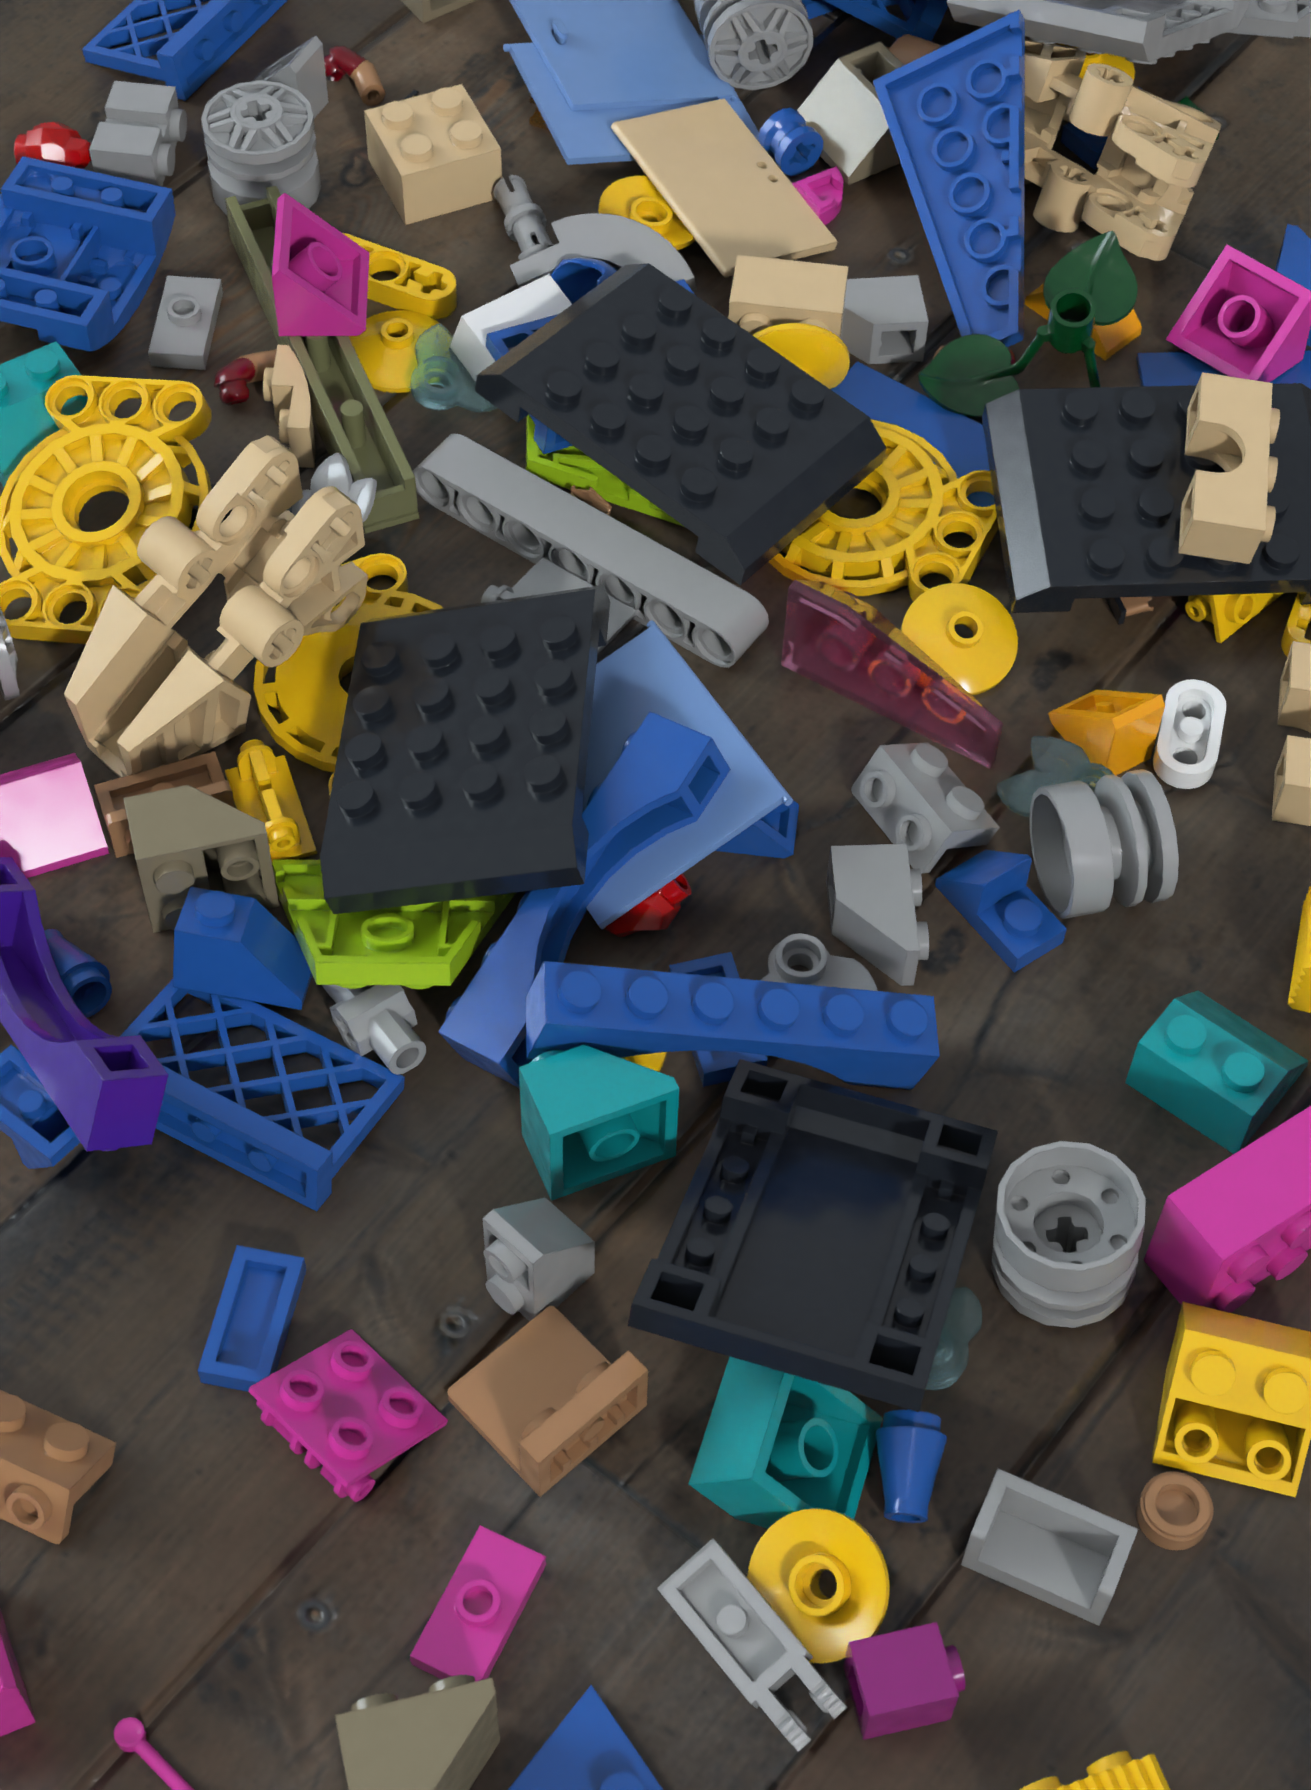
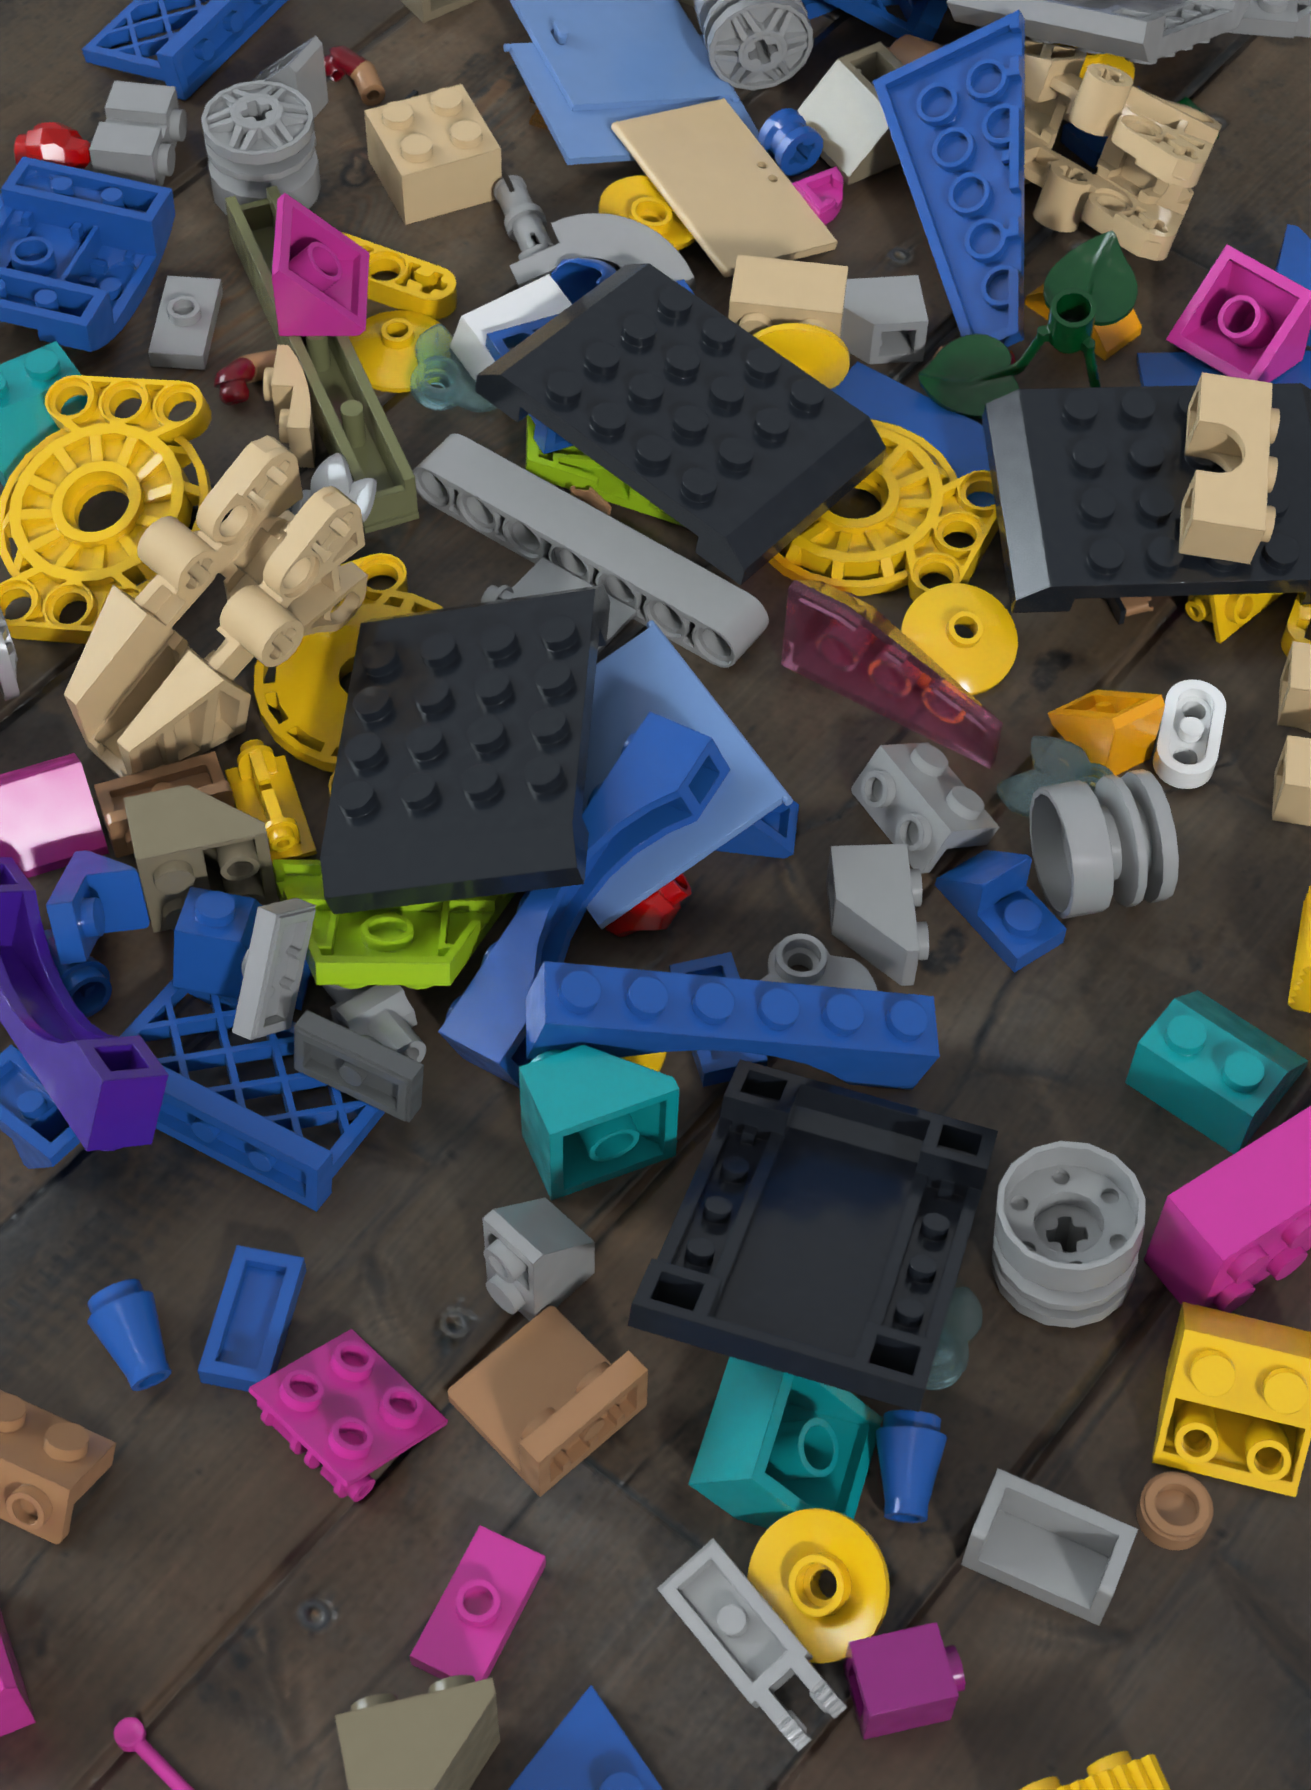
(91, 900): none -> blue slope
(130, 1331): none -> blue cone
(273, 968): none -> light grey plate
(358, 1066): none -> dark grey plate

